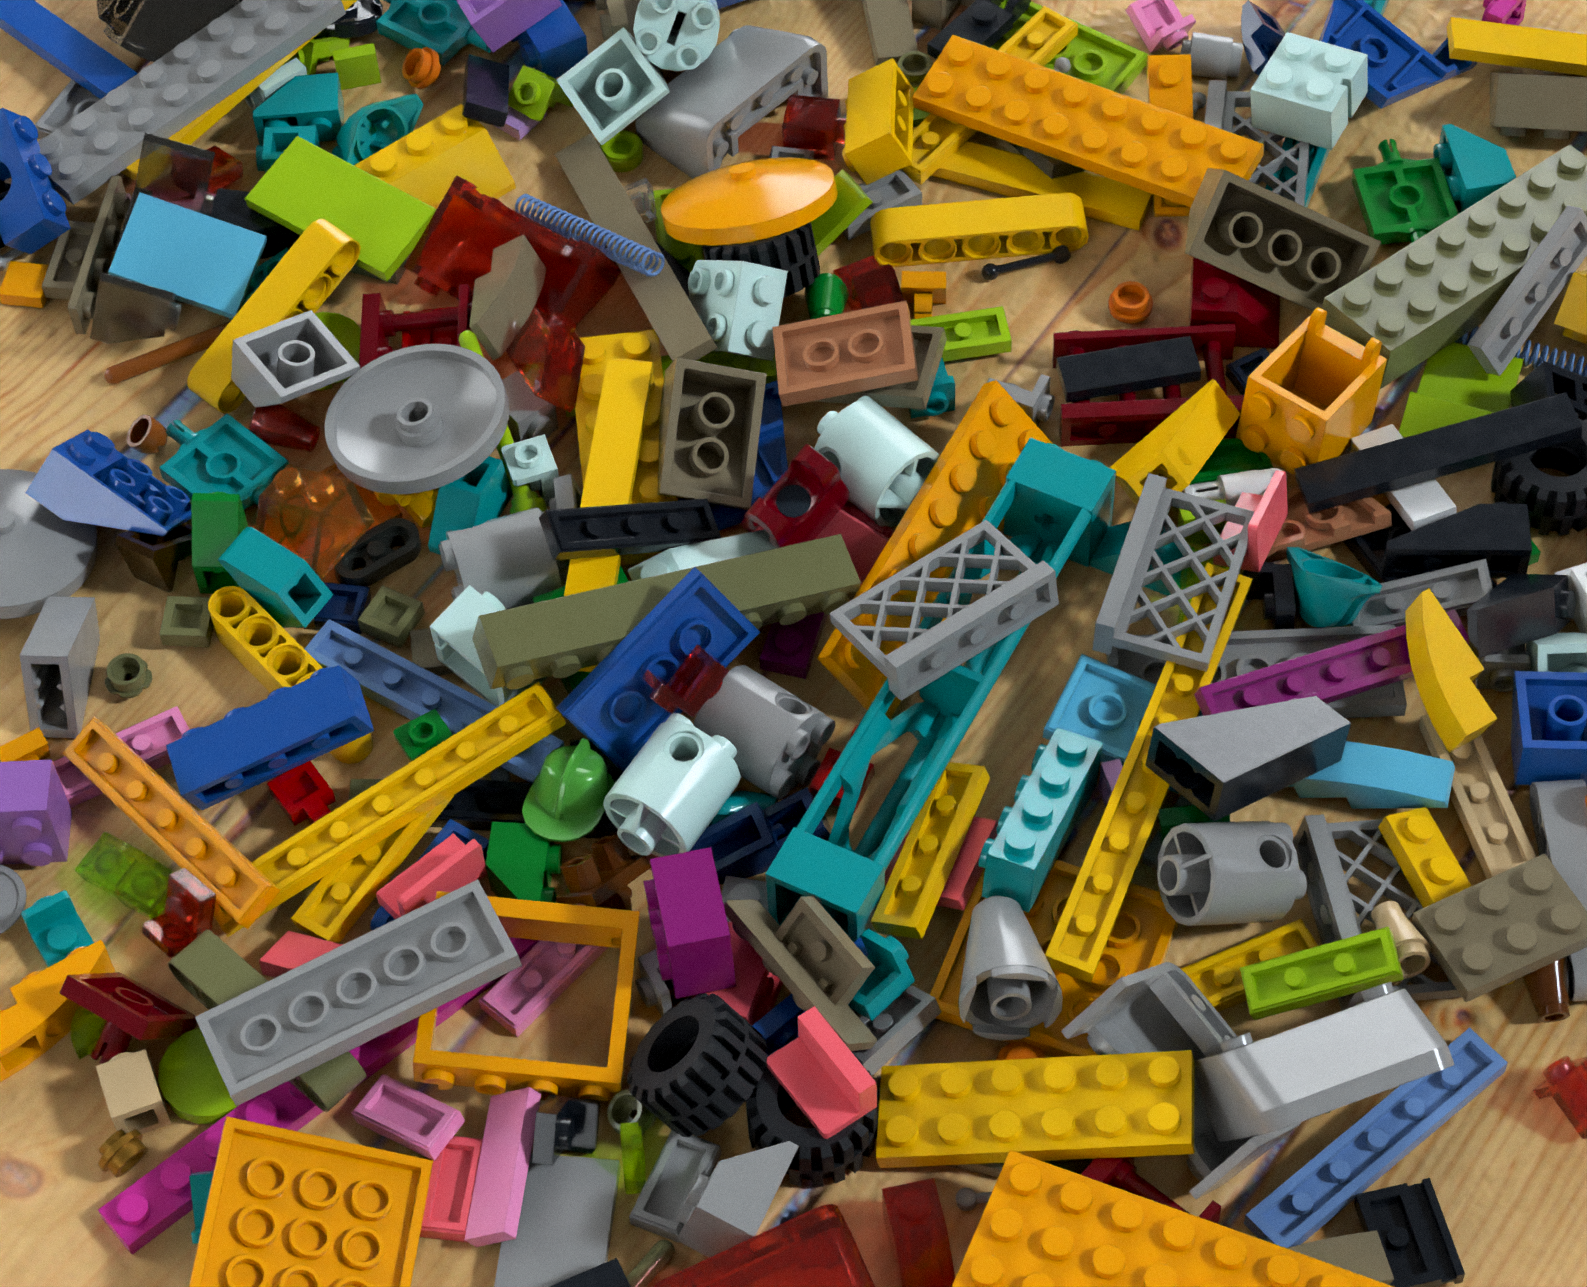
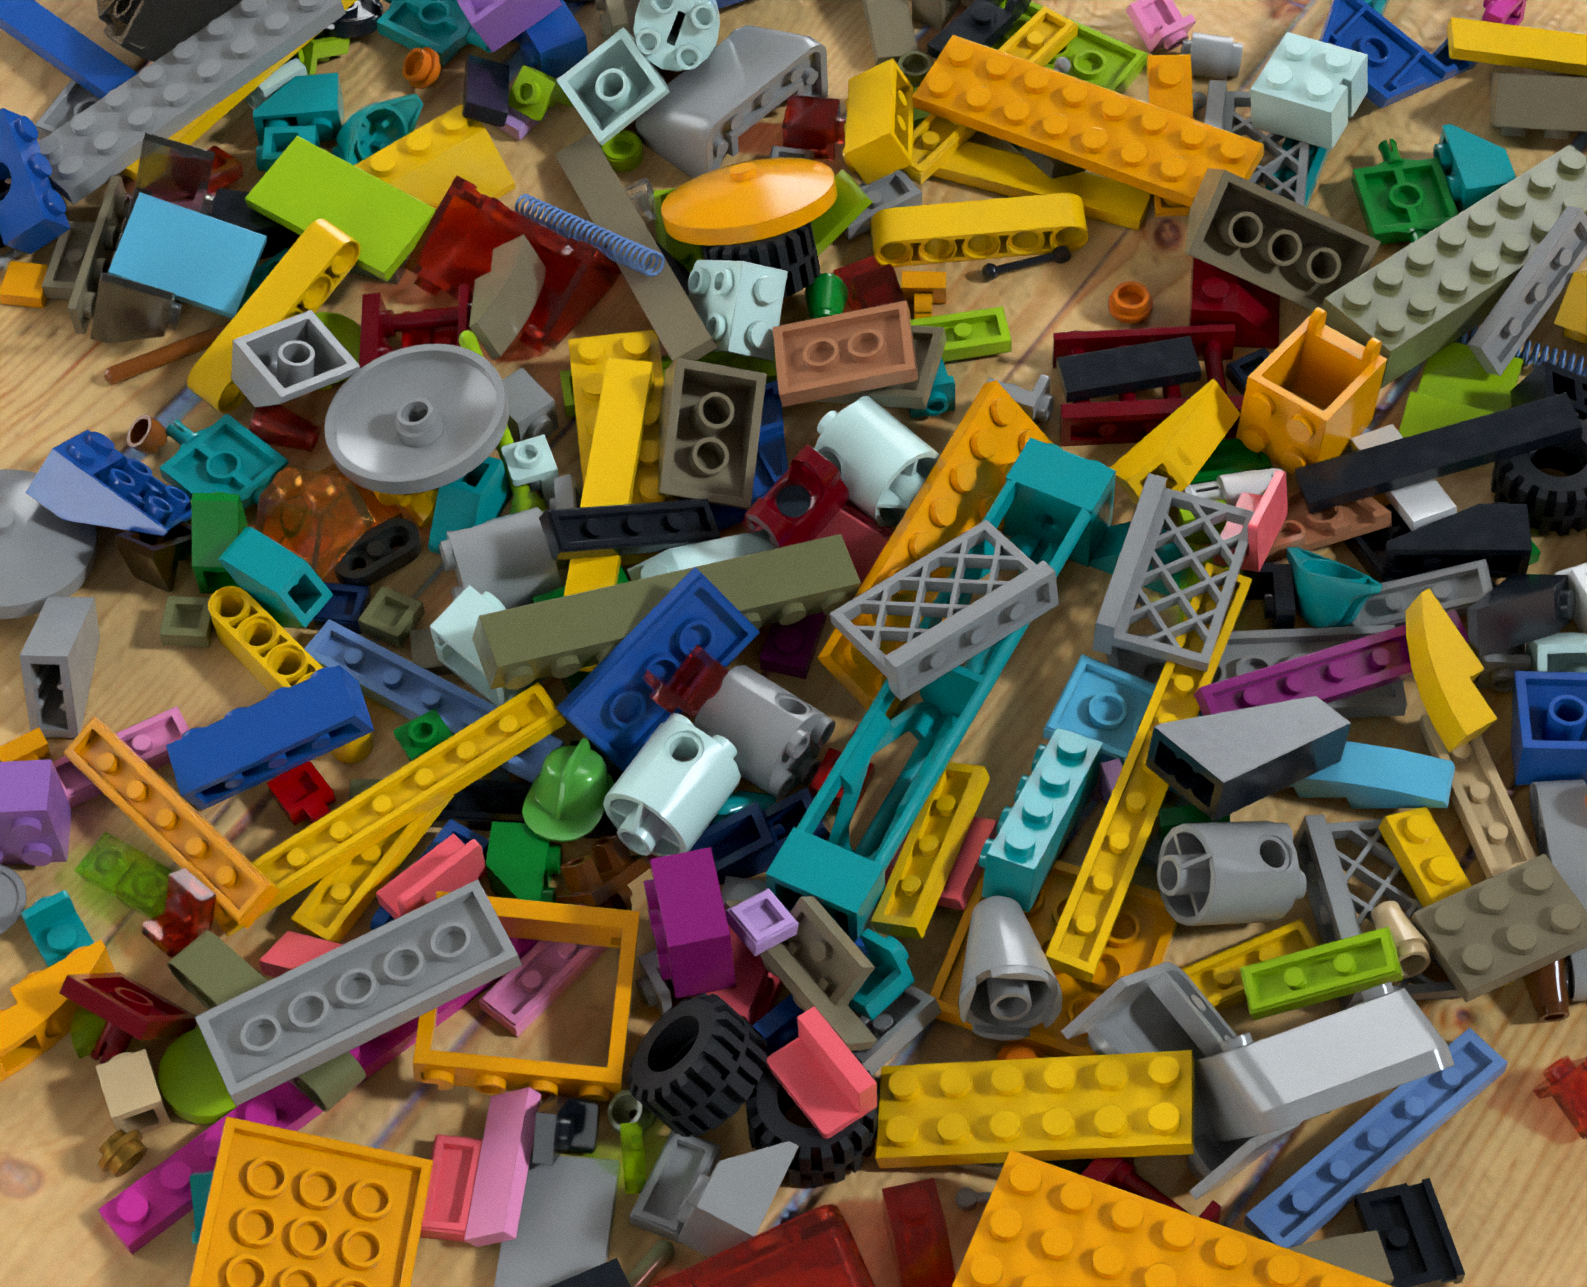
(127, 666): olive plate -> none
(357, 66): lime tile -> none
(408, 1117): bright pink tile -> none
(549, 357): clear red slope -> none
(762, 922): none -> lavender tile
(1259, 35): slope -> none

